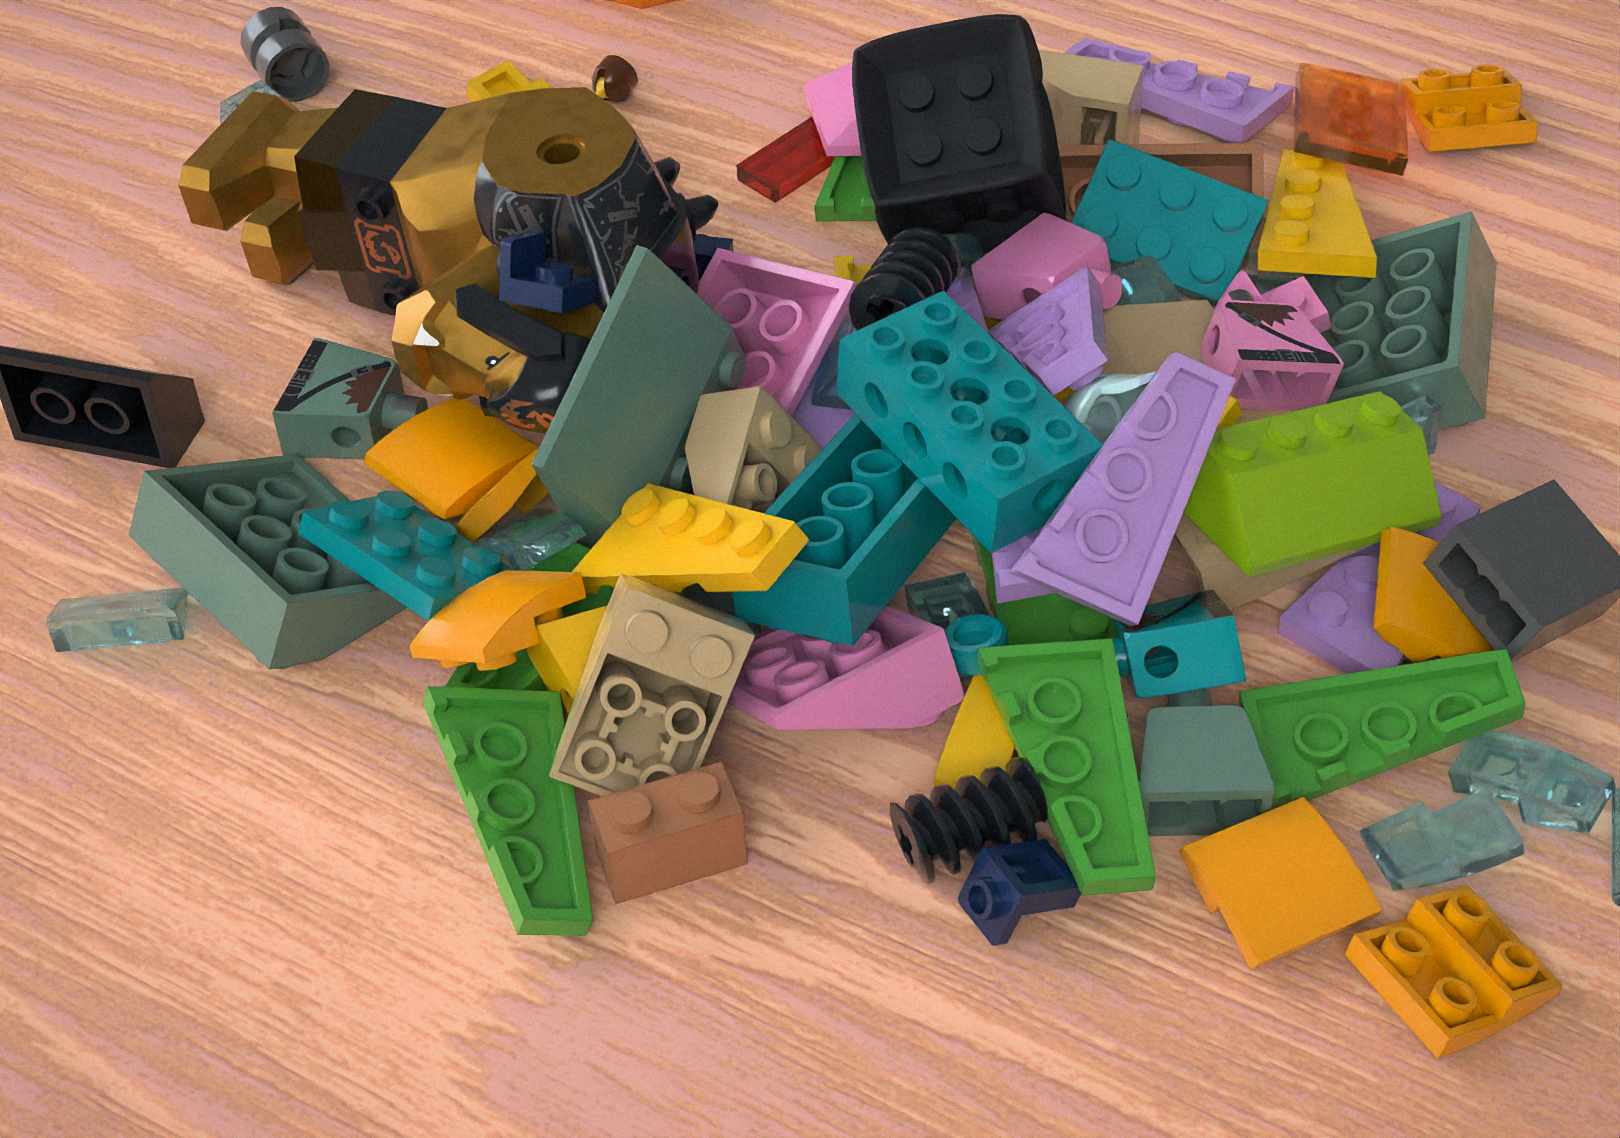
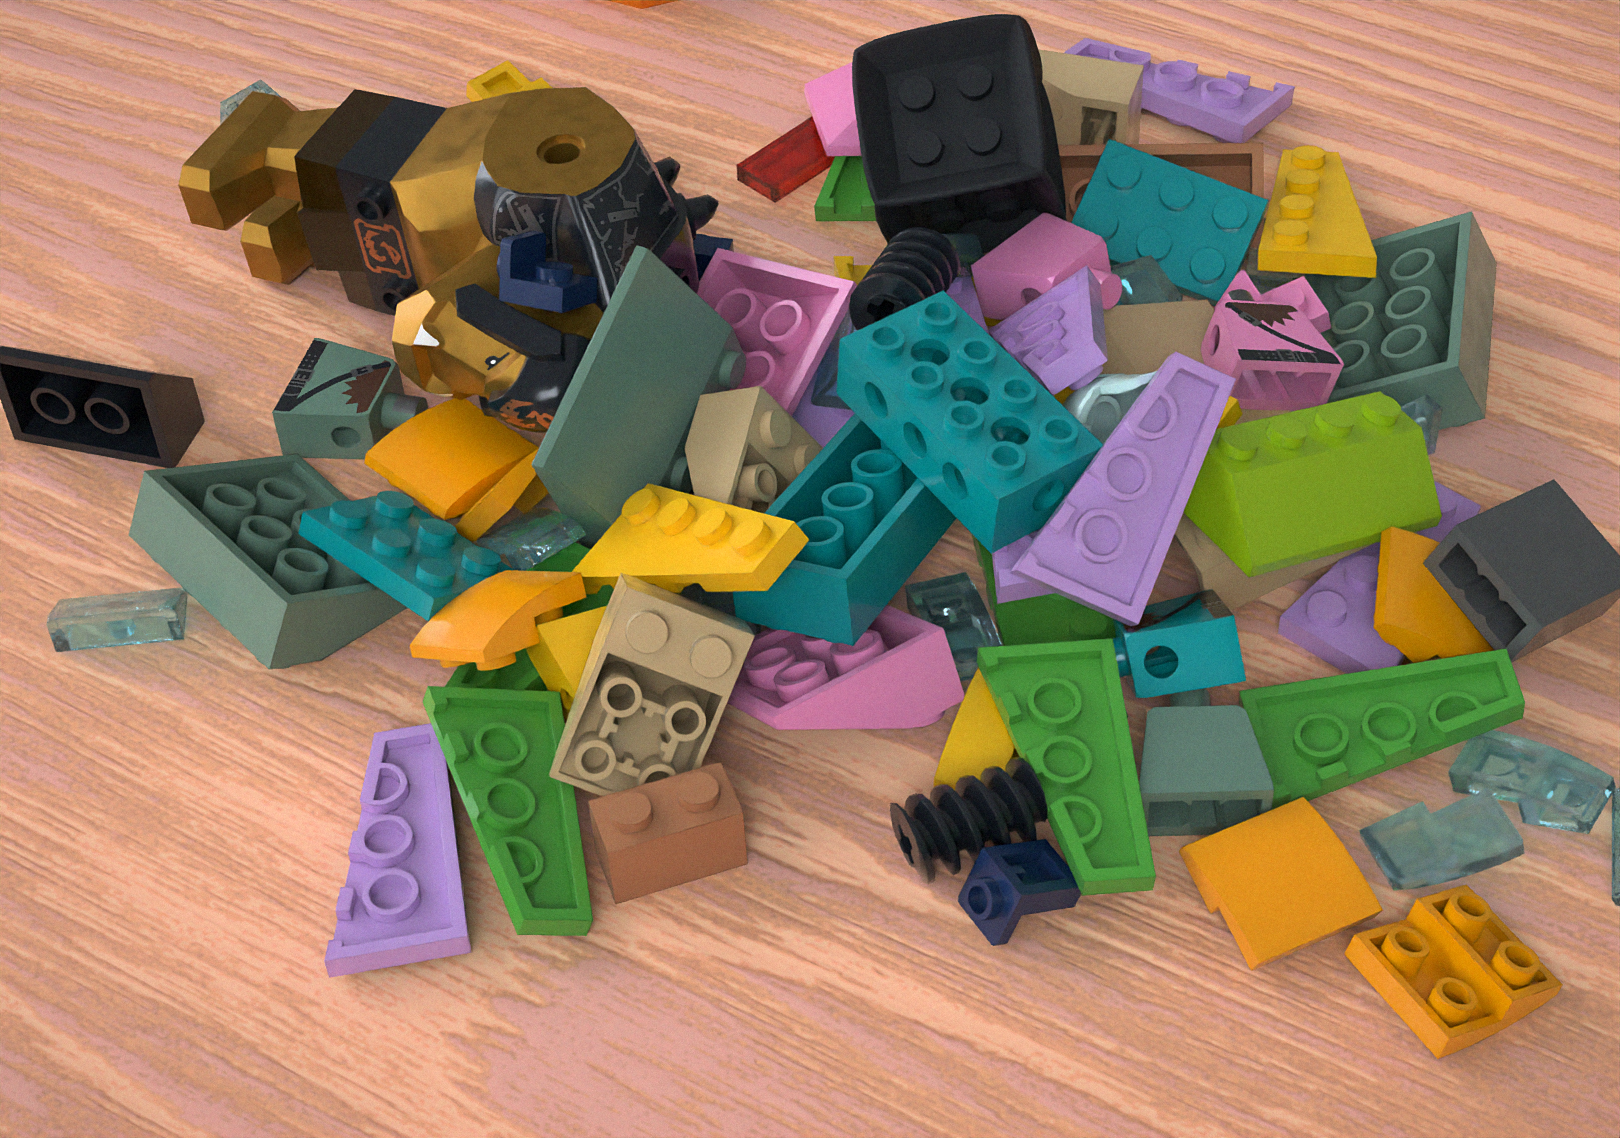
(285, 53): dark grey wheel -> none
(405, 866): none -> lavender wing
(614, 78): reddish brown hinge -> none
(971, 633): teal tile -> none
(1350, 119): clear orange tile -> none
(1468, 109): light orange slope -> none

